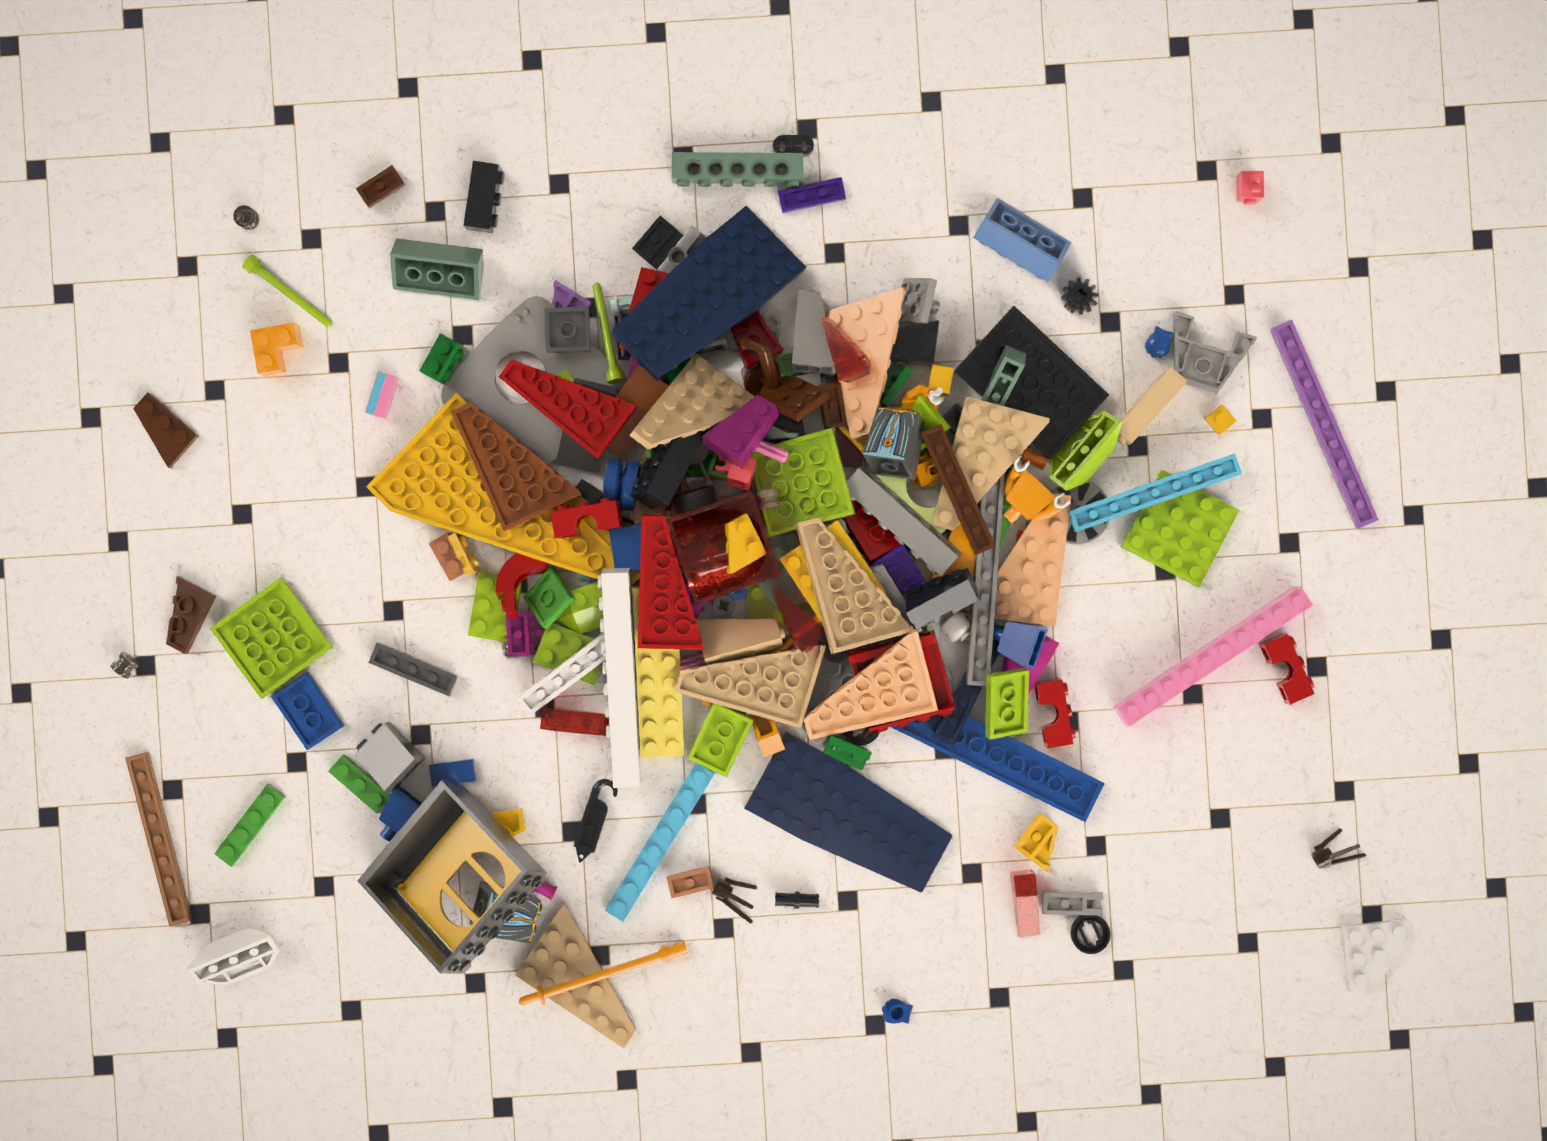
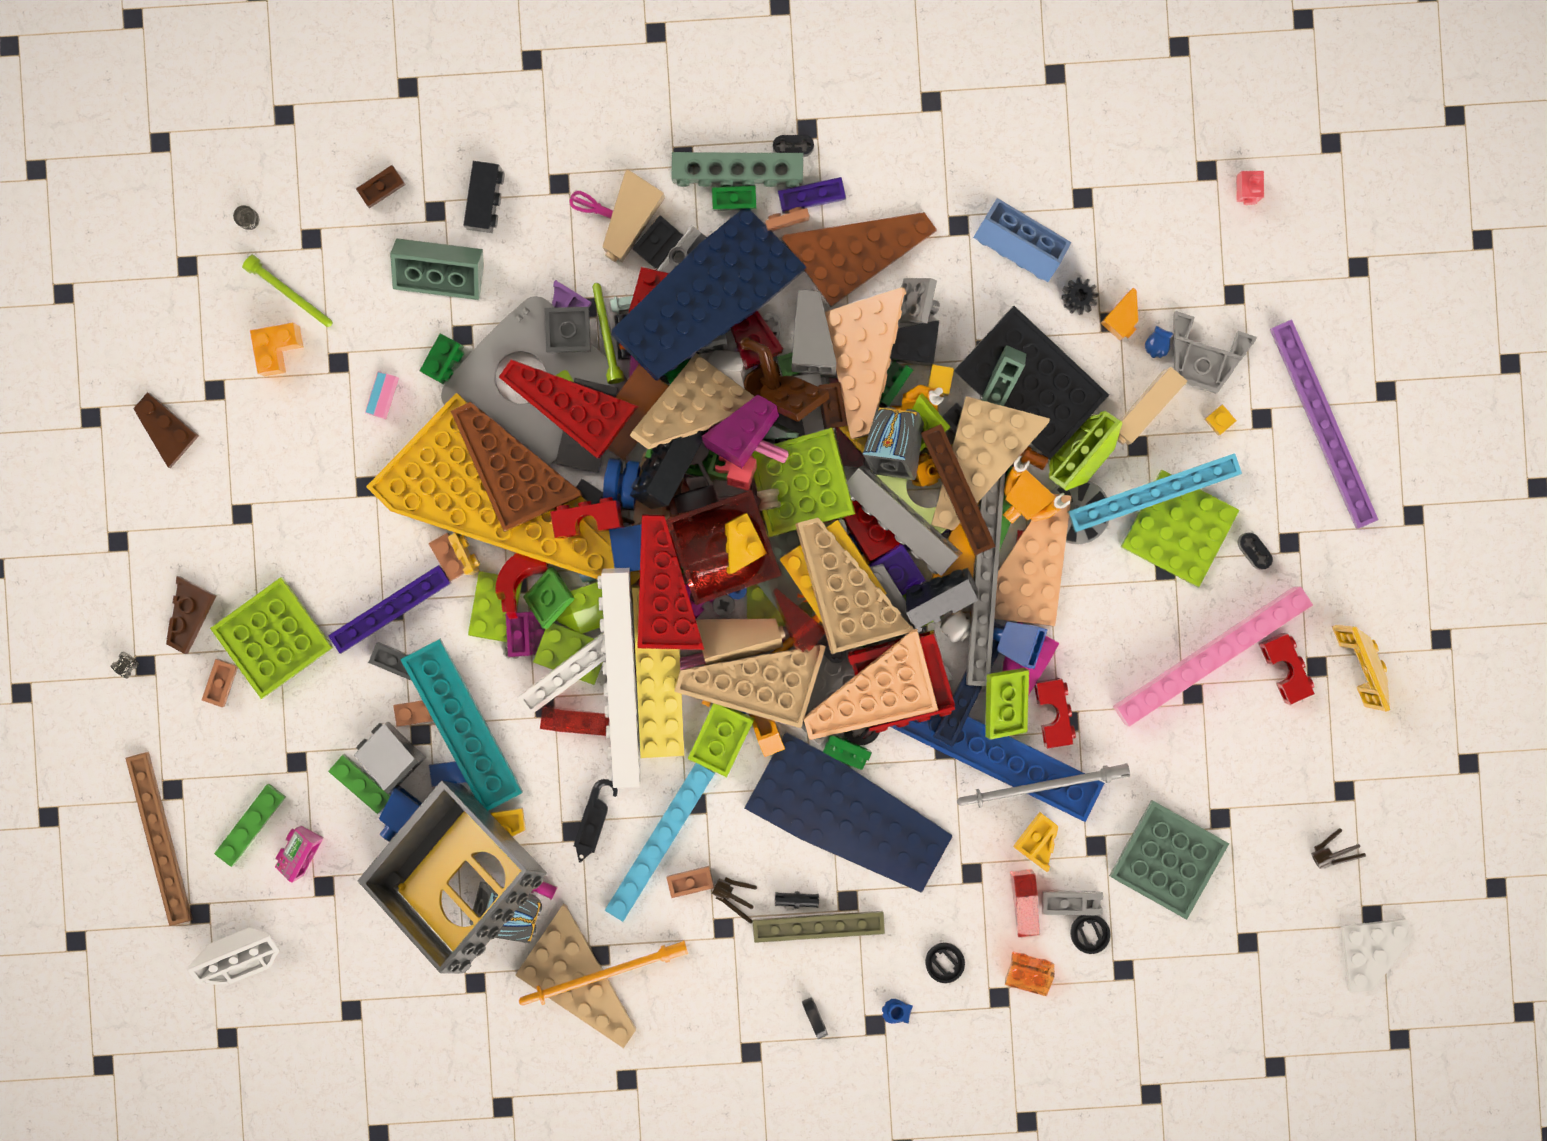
(219, 683): none -> nougat plate
(298, 853): none -> dark pink slope
(307, 711): blue tile -> none
(389, 609): none -> dark purple plate
(411, 713): none -> nougat plate
(461, 725): none -> teal plate
(595, 207): none -> dark pink piece
(632, 212): none -> tan slope
(734, 198): none -> green plate
(795, 216): none -> nougat plate
(814, 1018): none -> black beam
(818, 926): none -> olive plate
(848, 358): clear red slope -> none
(851, 254): none -> dark orange wing
(958, 968): none -> black piece
(1030, 974): none -> clear orange bracket
(1105, 774): none -> light grey bar
(1123, 316): none -> light orange slope
(1169, 859): none -> sand green plate
(1259, 547): none -> black beam
(1375, 691): none -> yellow slope

